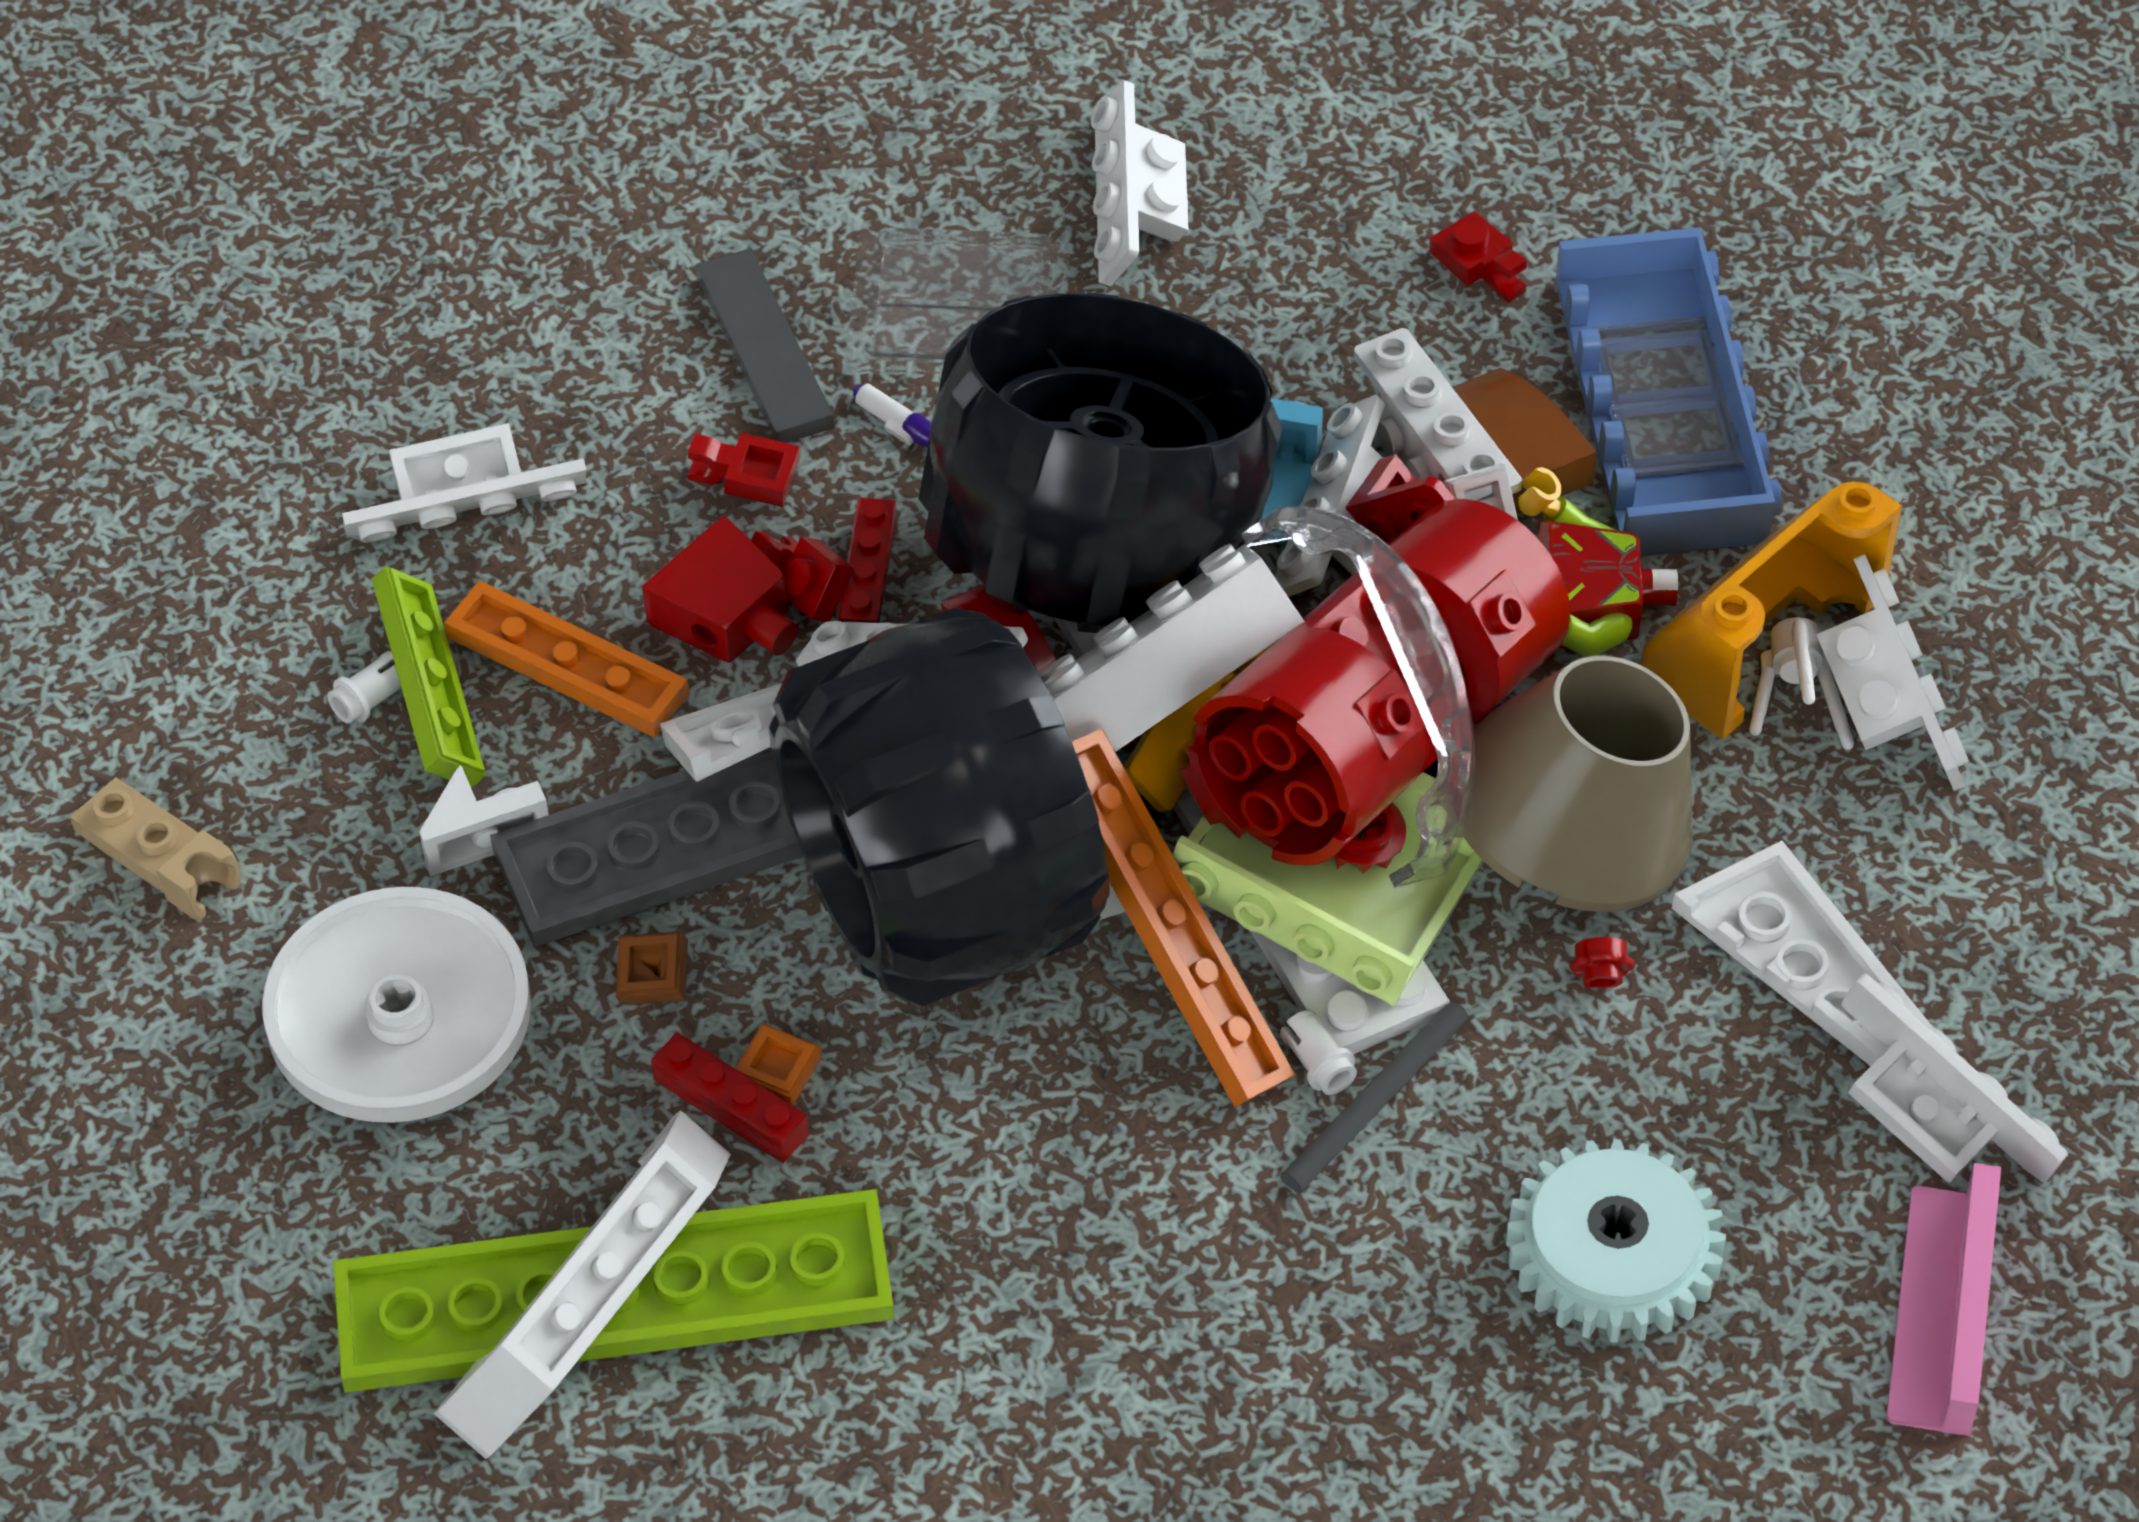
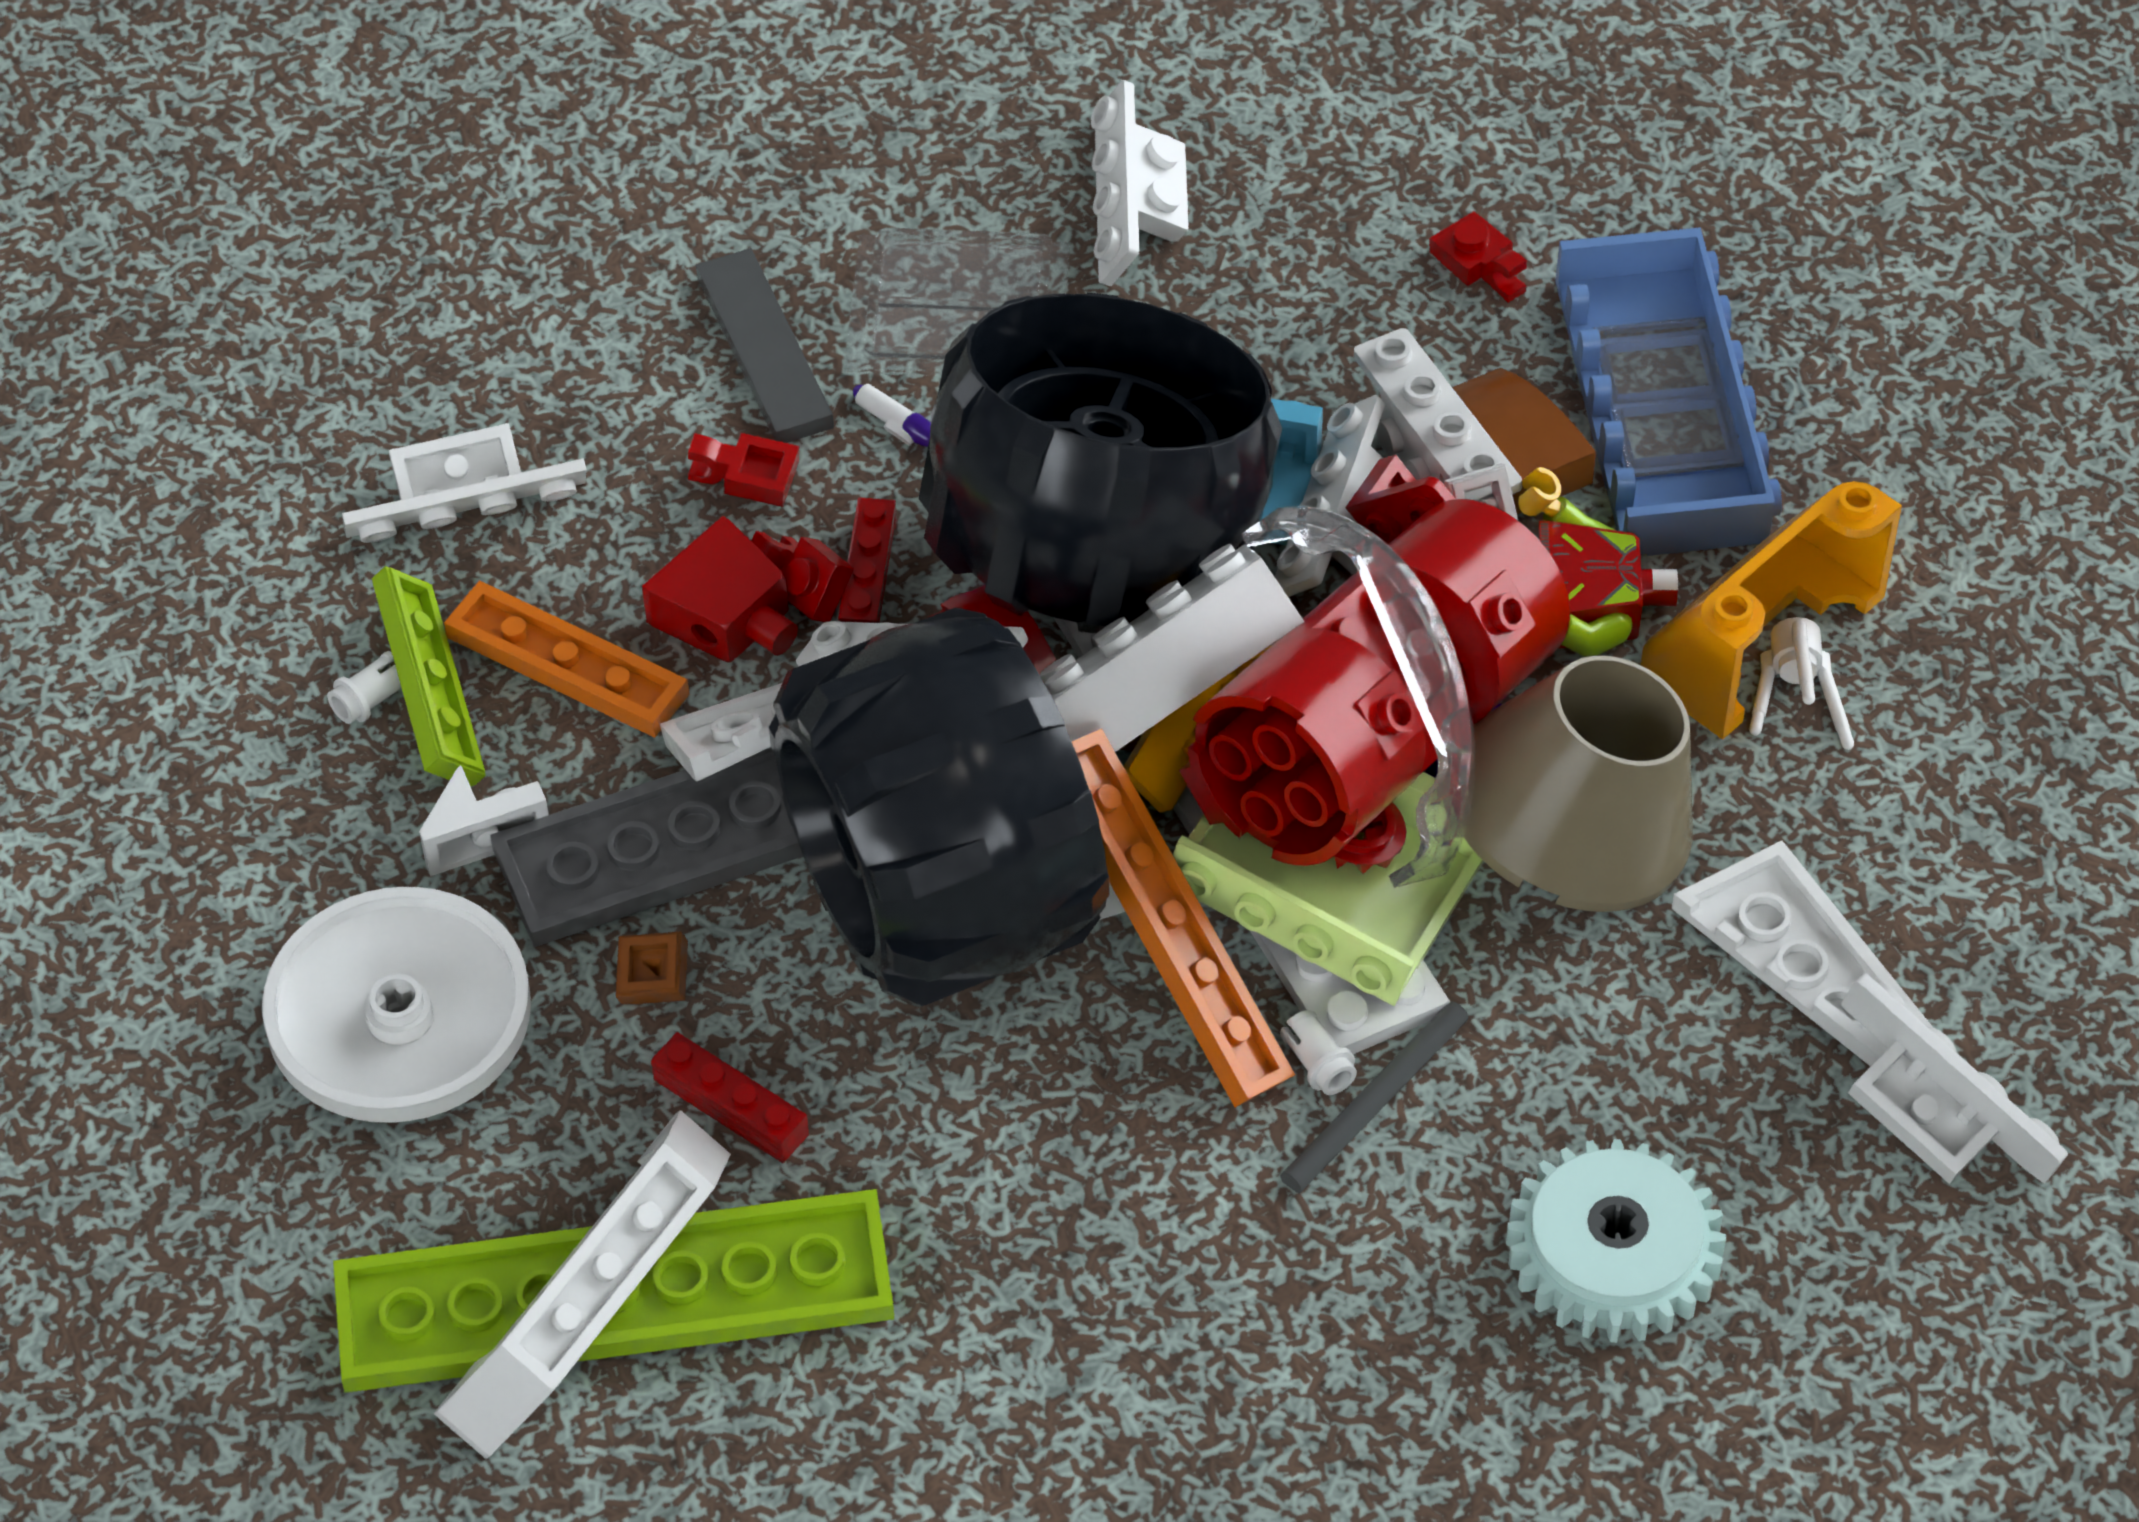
(156, 845): tan plate -> none
(780, 1062): orange tile -> none
(1601, 962): red plate -> none
(1879, 680): white bracket -> none
(1944, 1305): bright pink panel -> none

